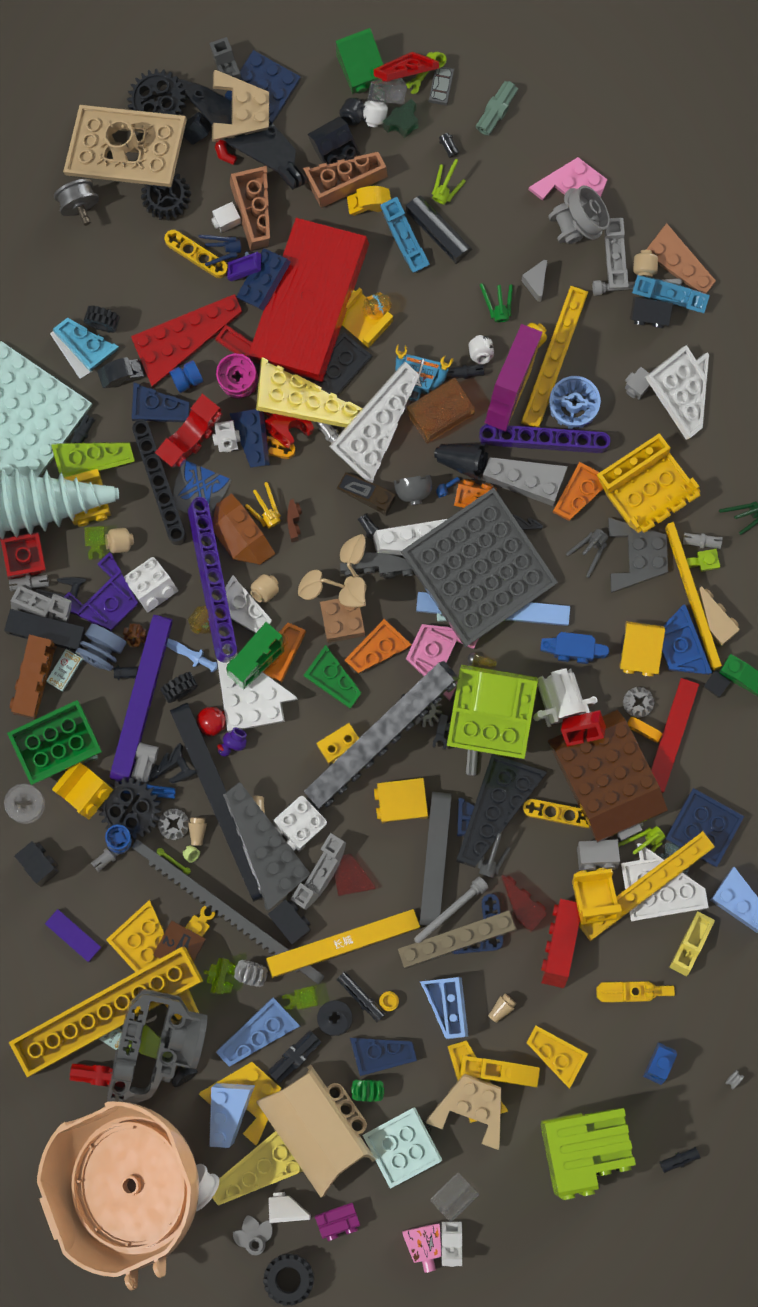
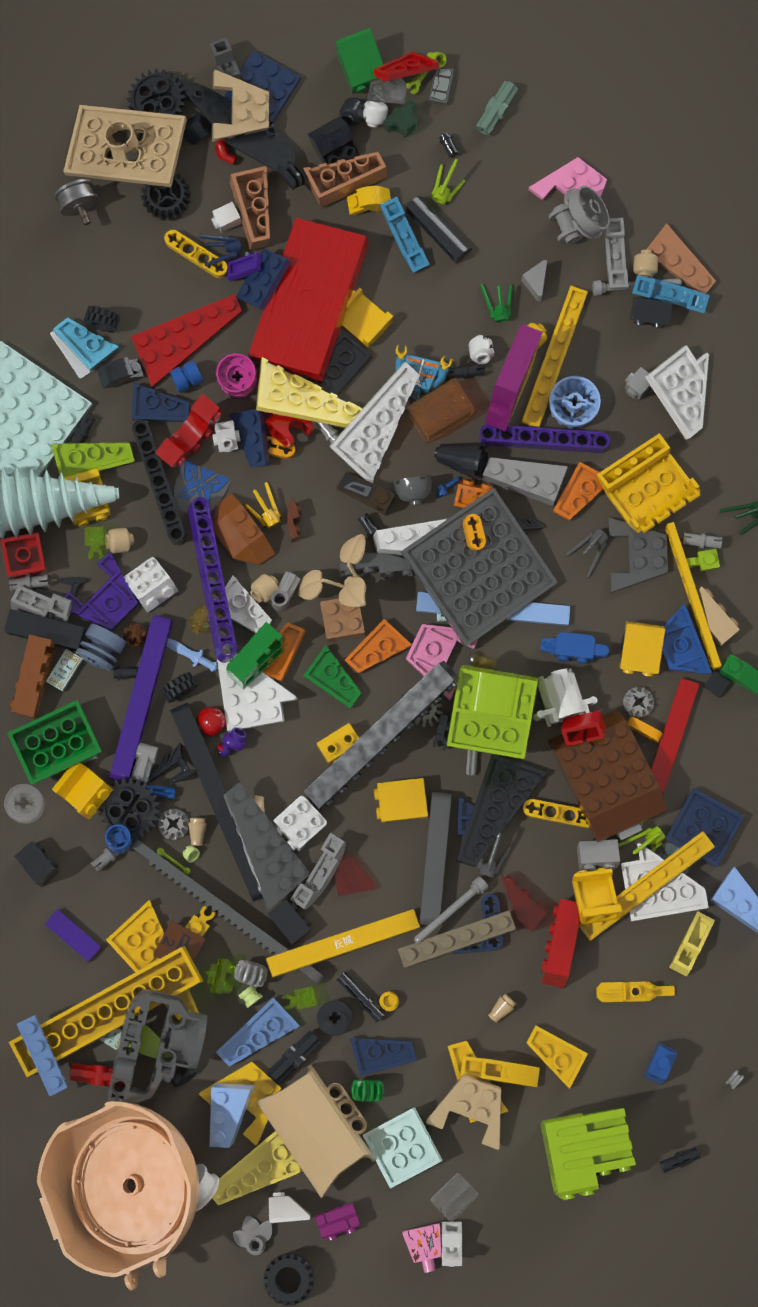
(42, 1055): none -> medium blue plate
(233, 341): red tile -> none
(250, 996): none -> yellowish green wheel
(285, 589): none -> light grey piece
(376, 305): clear yellow head -> none
(448, 1004): light blue wedge -> none
(478, 531): none -> light orange beam

